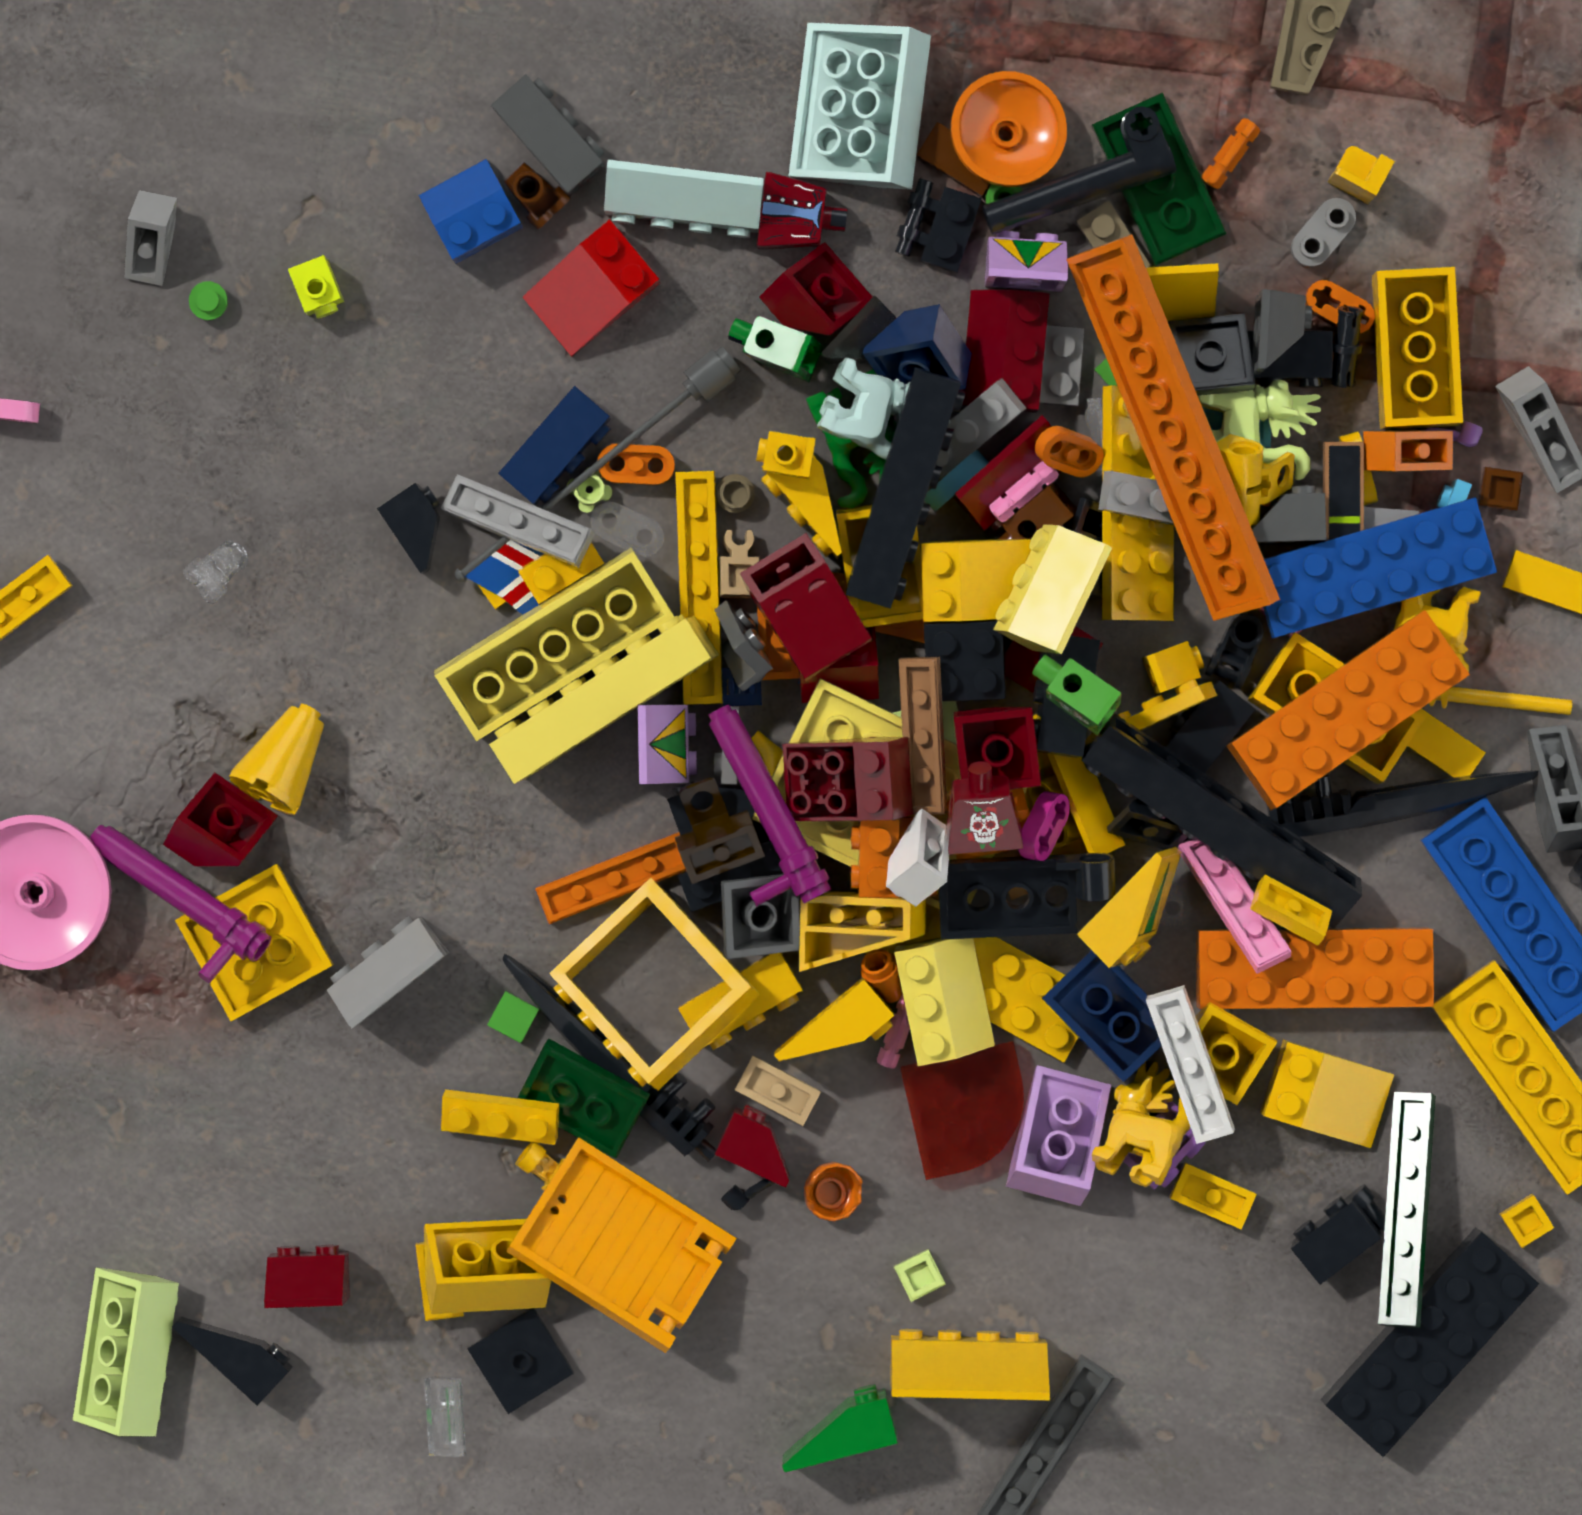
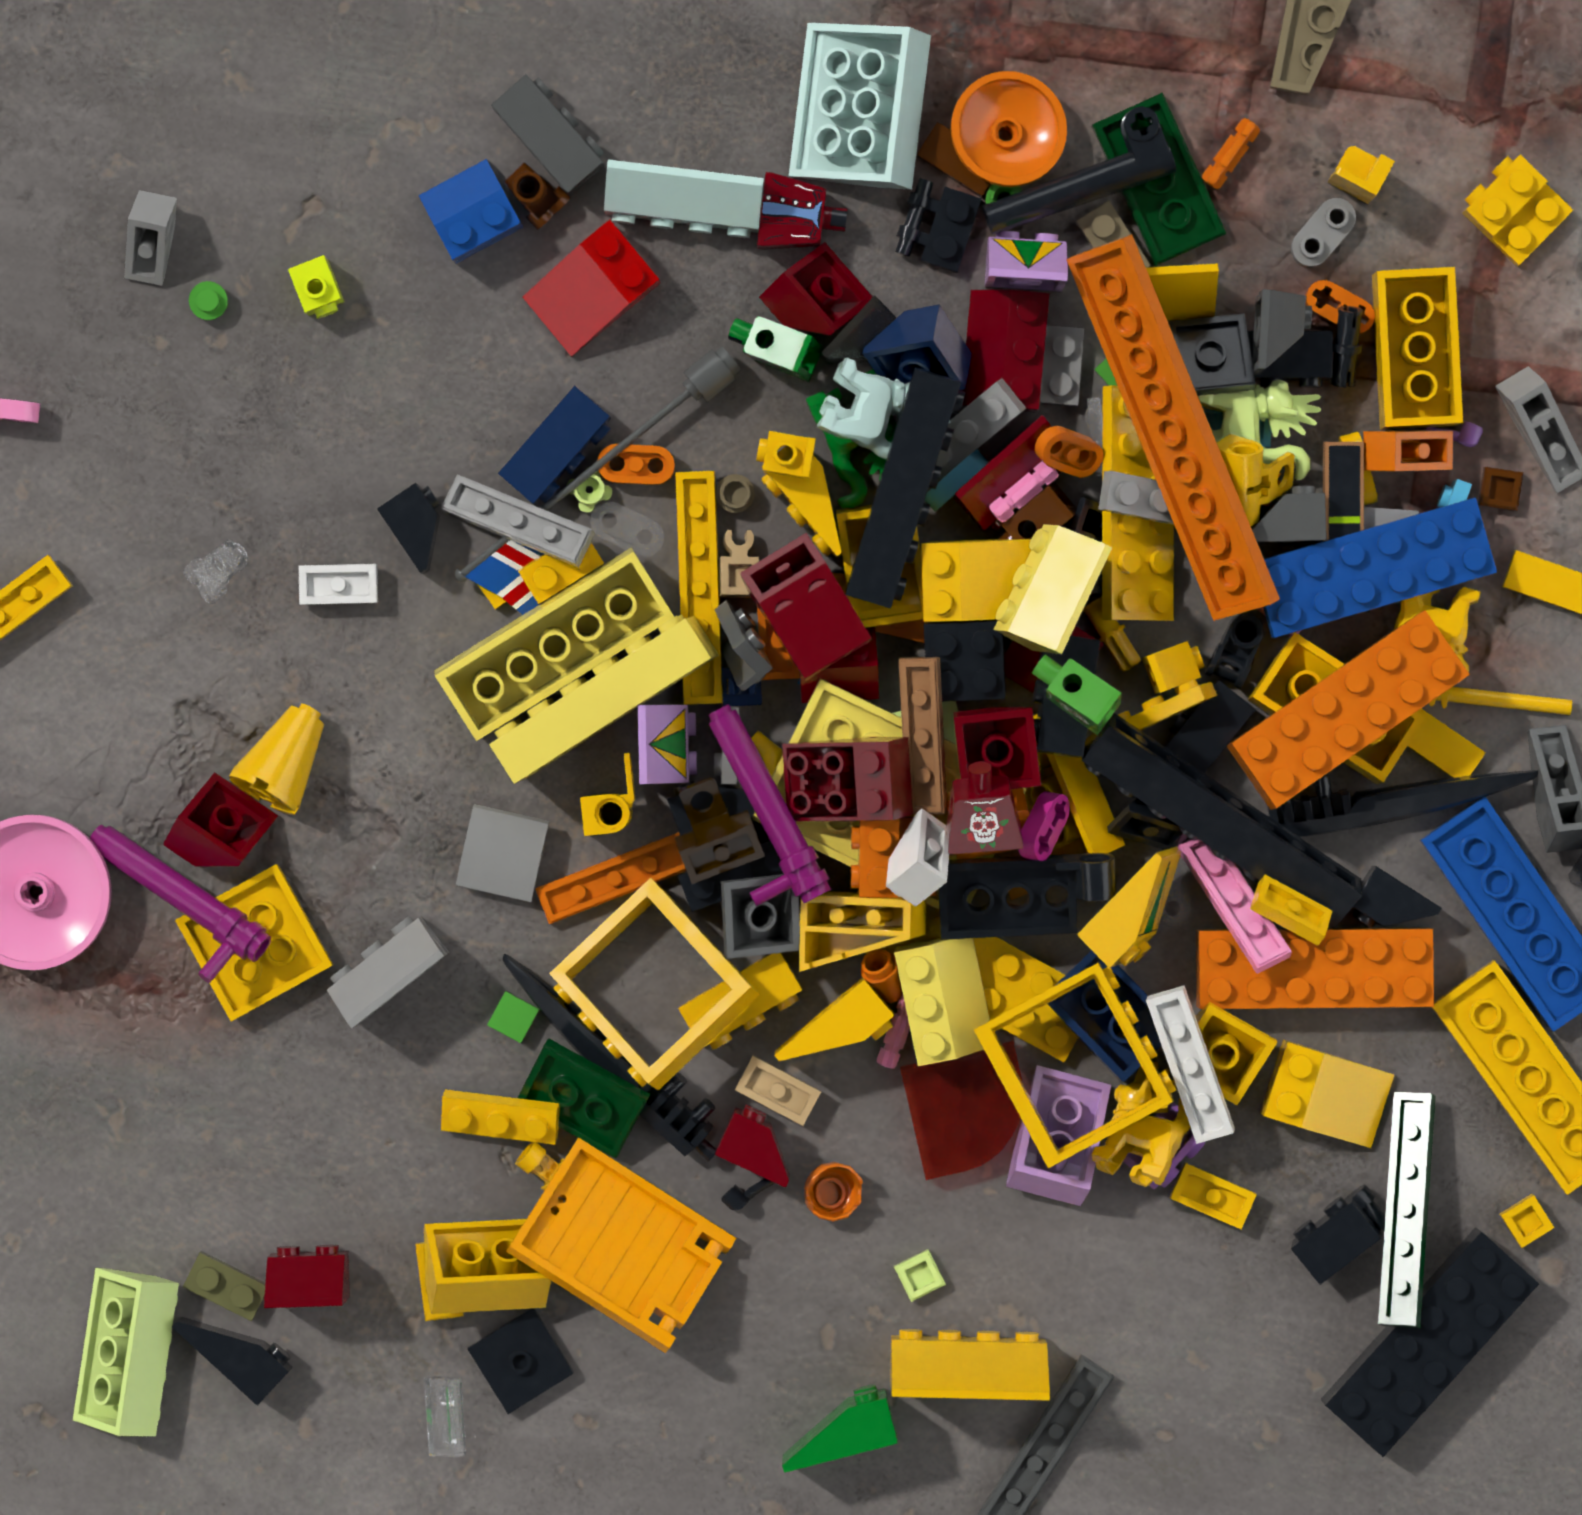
(225, 1286): none -> olive plate
(338, 584): none -> white plate
(502, 853): none -> light grey slope
(592, 806): none -> yellow piece
(1018, 1094): none -> yellow window
(1112, 636): none -> yellow axle
(1390, 901): none -> black slope
(1516, 209): none -> yellow plate

